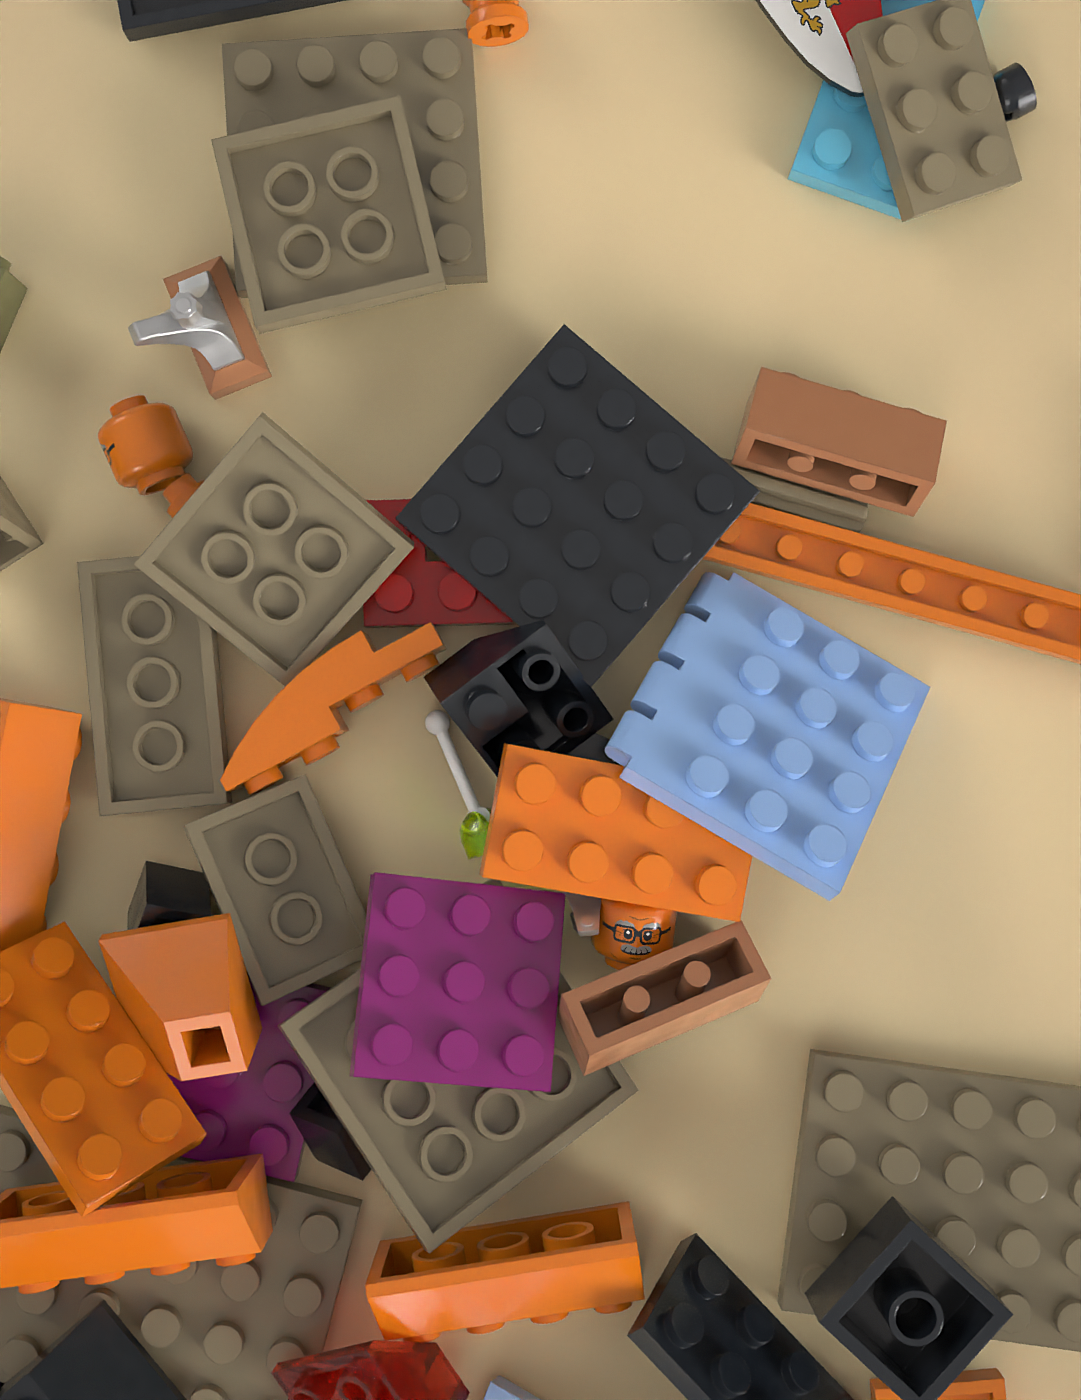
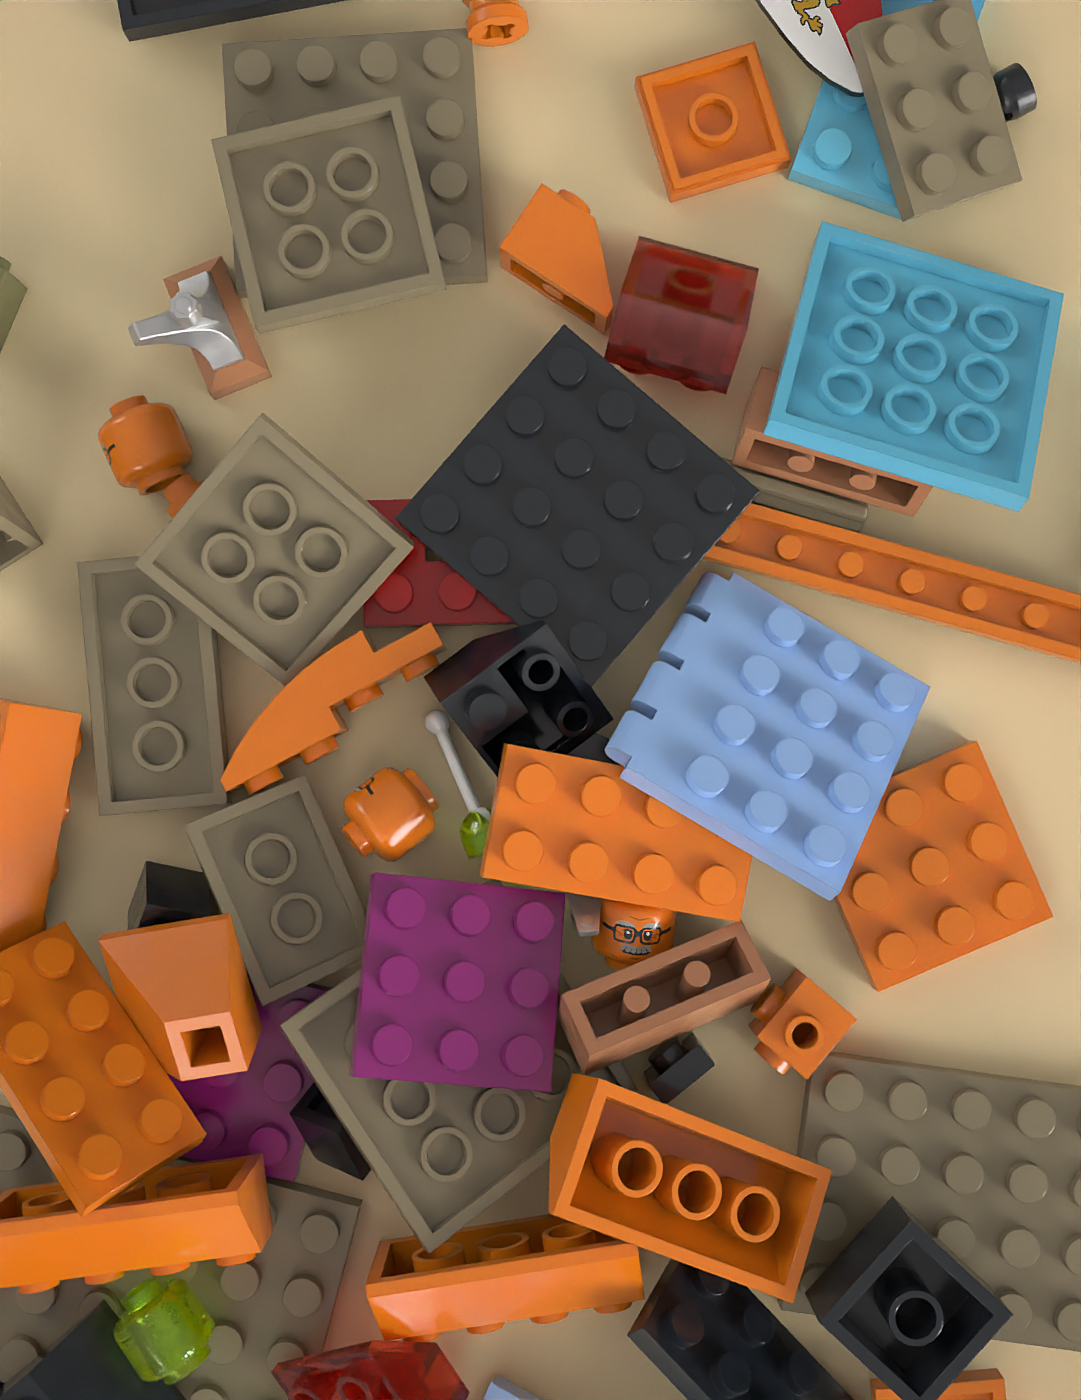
(164, 1330): none -> clear neon green head
(389, 814): none -> orange head
(561, 255): none -> orange slope
(677, 1066): none -> black plate
(682, 315): none -> clear red slope
(683, 1186): none -> orange slope
(712, 122): none -> orange tile
(798, 1024): none -> orange brick
(917, 367): none -> medium azure plate
(938, 871): none -> orange plate

